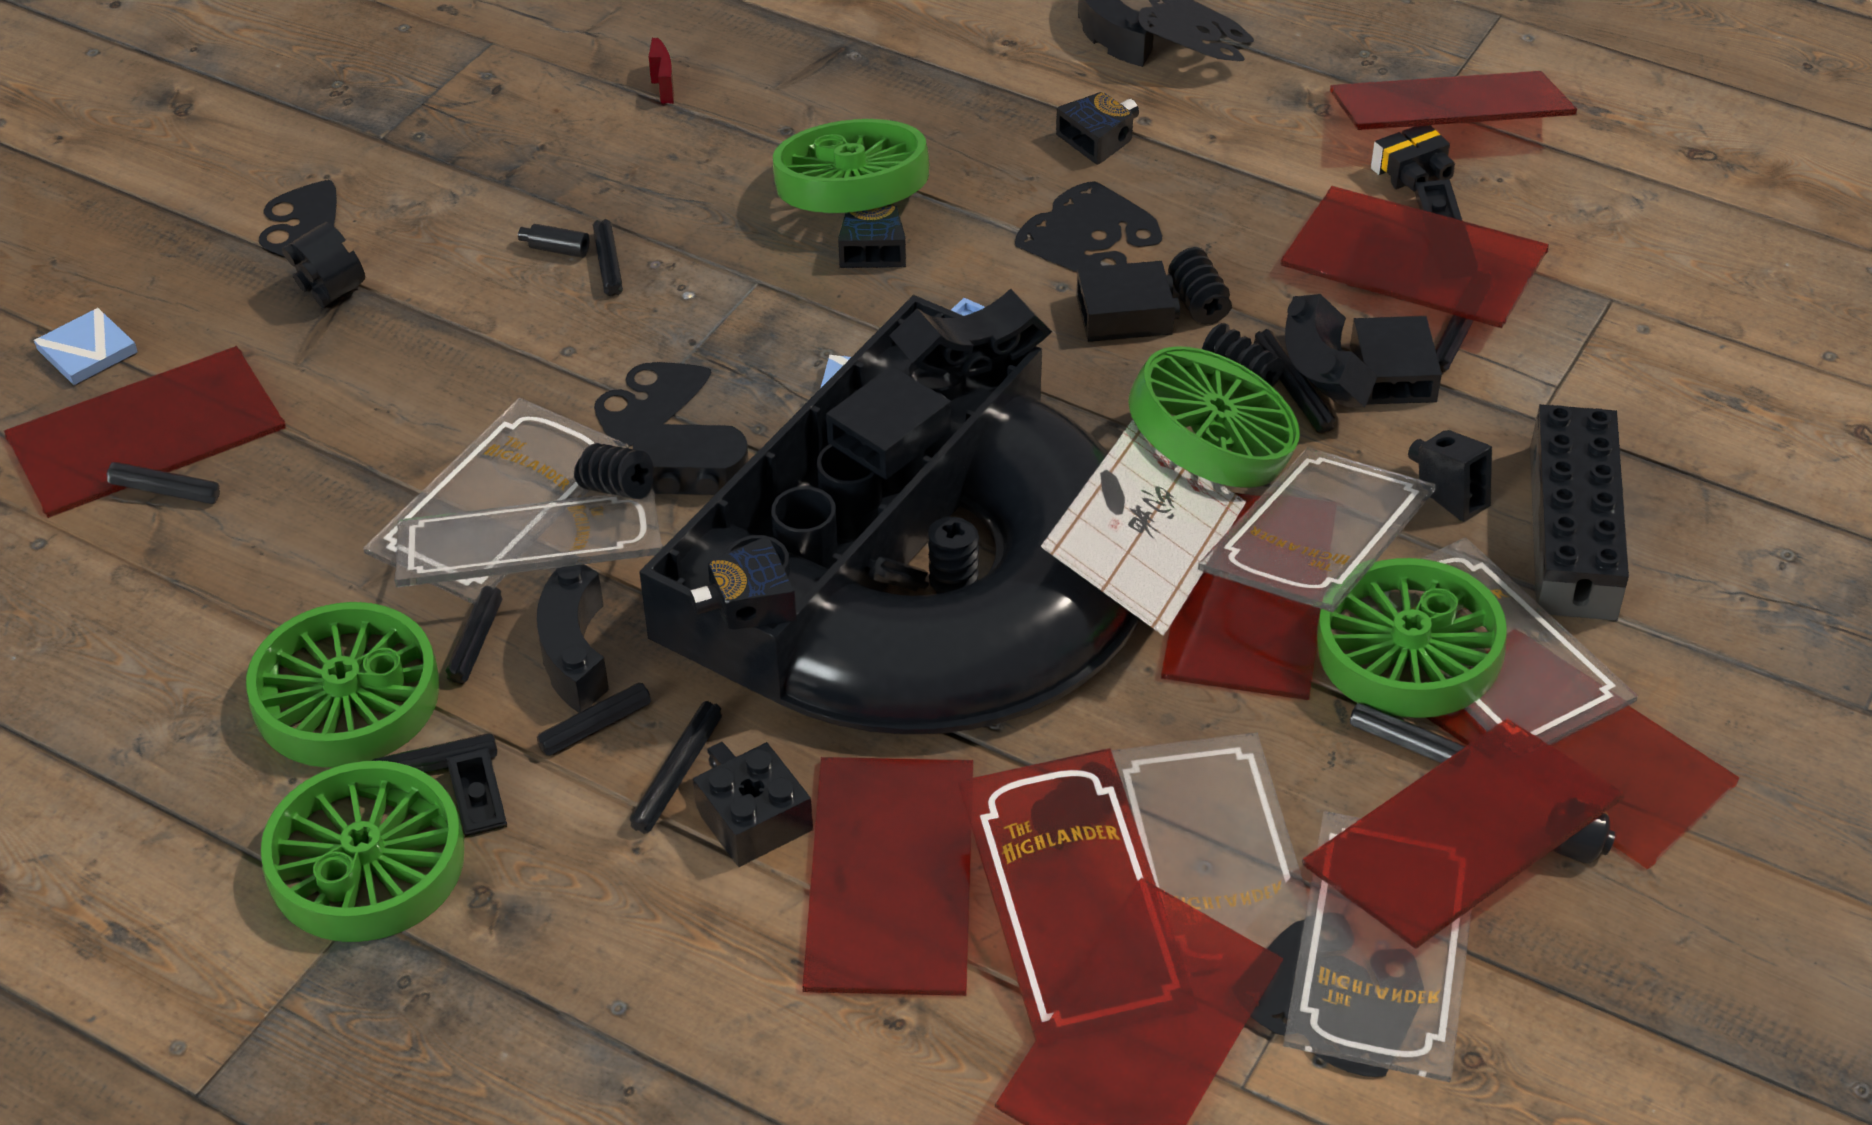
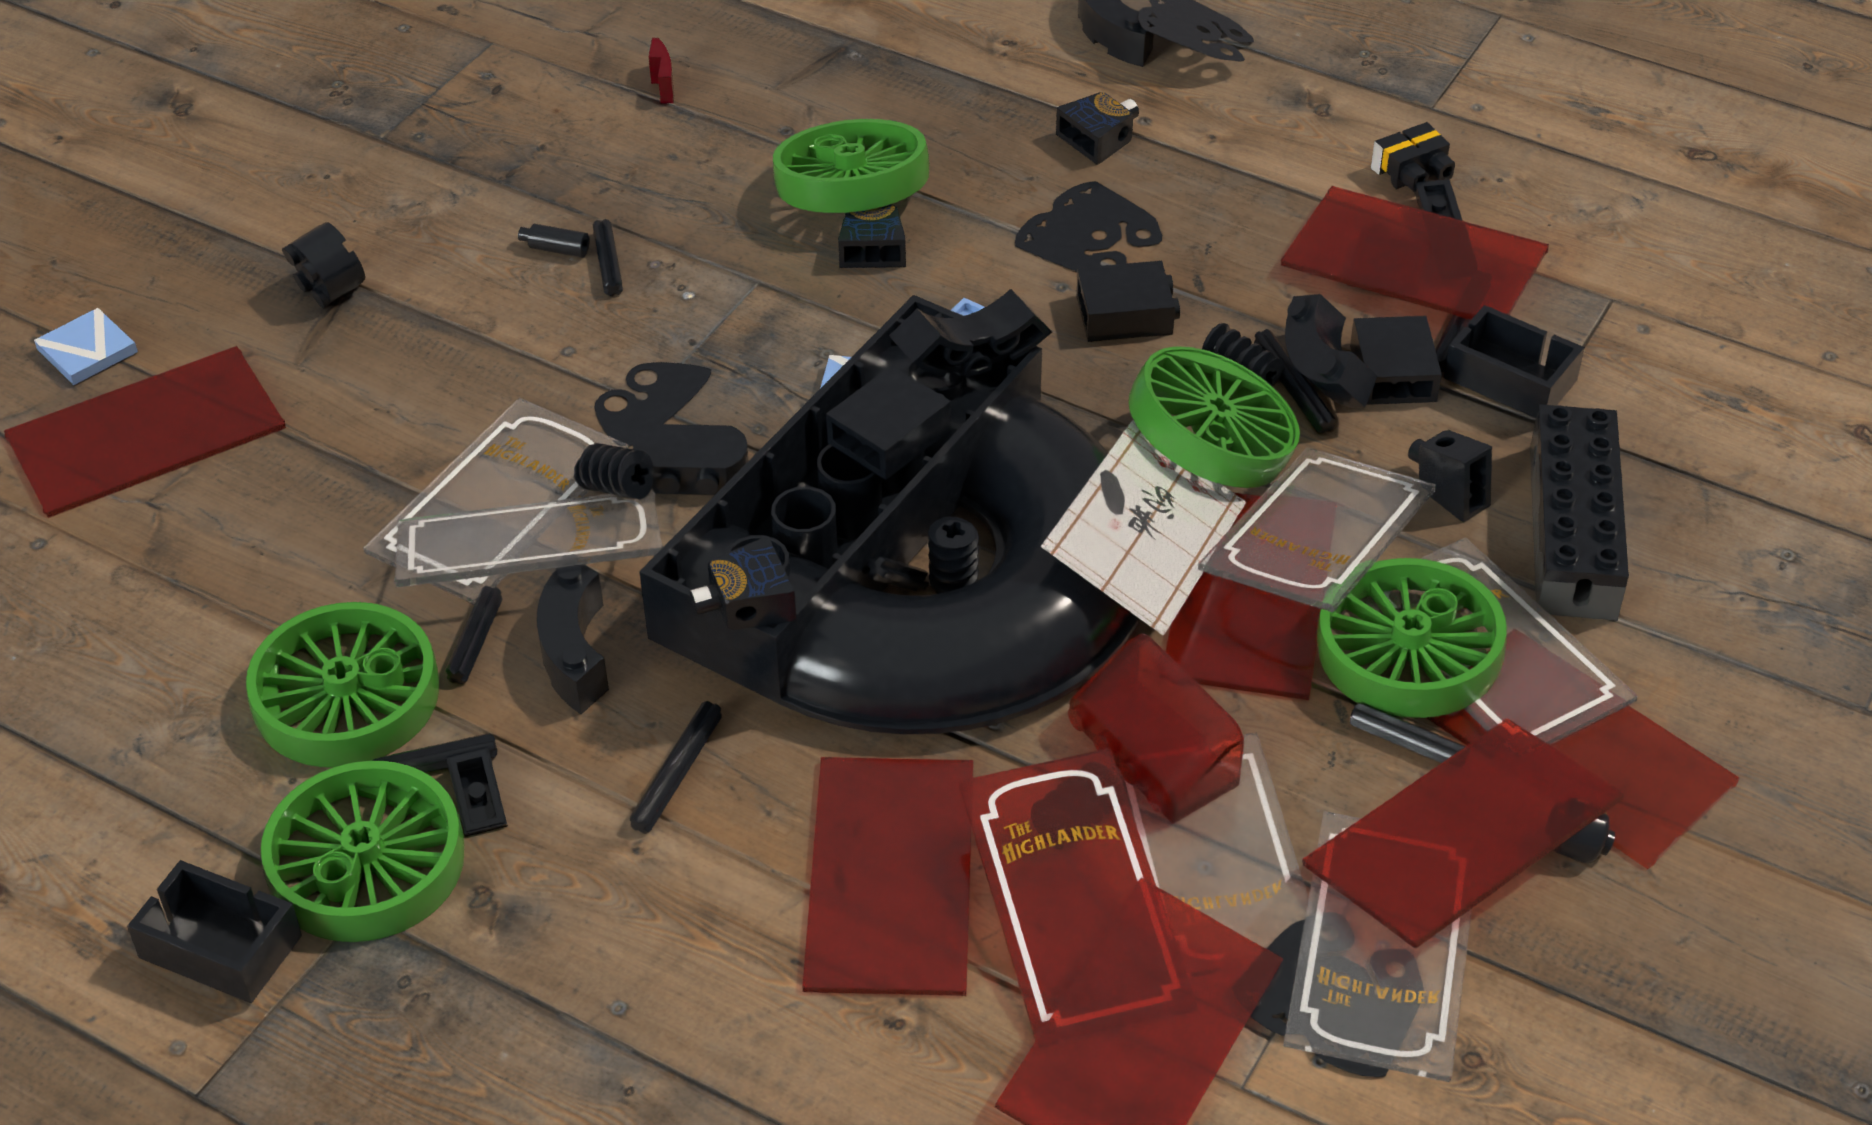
(163, 482): black axle -> none
(215, 931): none -> black piece
(312, 206): black piece -> none
(593, 719): black axle -> none
(751, 802): black hinge -> none
(1160, 729): none -> clear red windscreen
(1200, 286): black piece -> none
(1451, 100): clear red piece -> none
(1504, 359): none -> black piece

